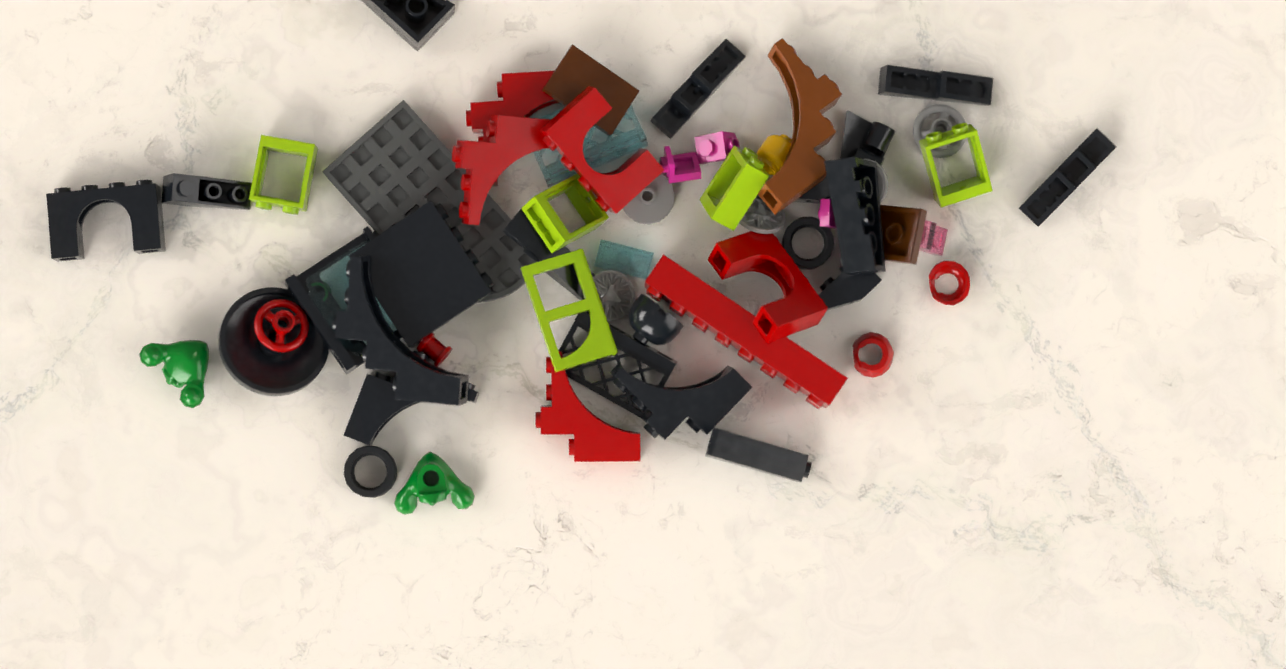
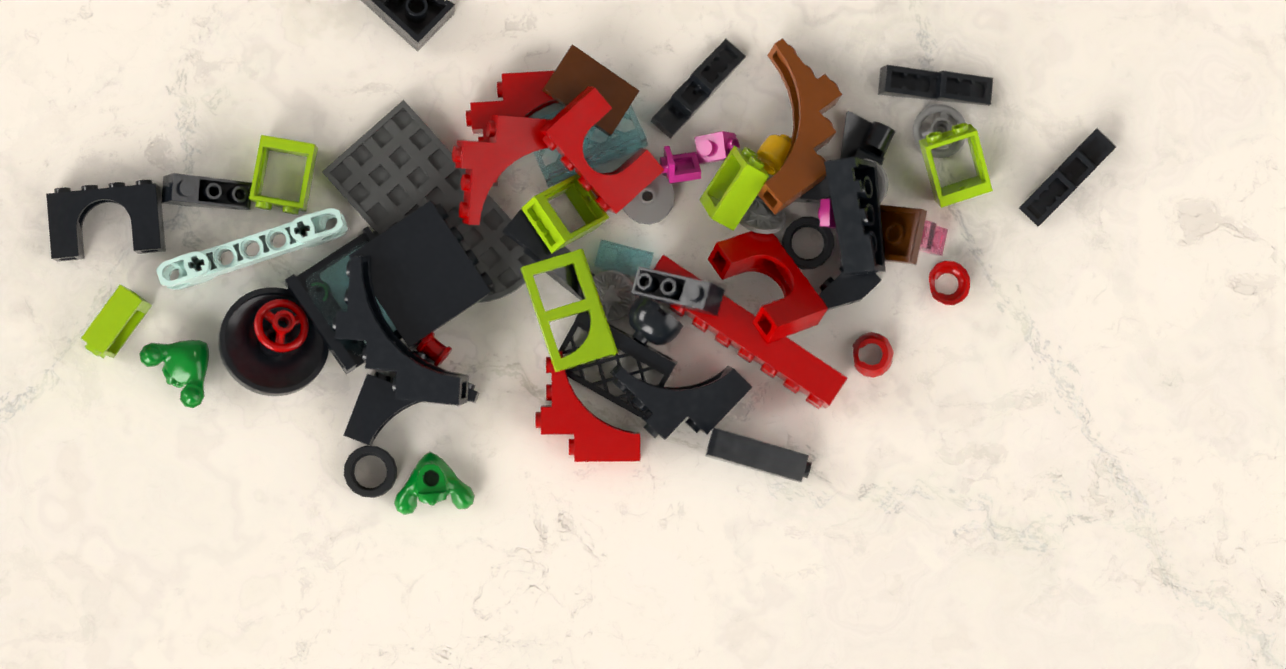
(115, 322): none -> lime window
(213, 267): none -> light aqua piece
(678, 290): none -> black slope

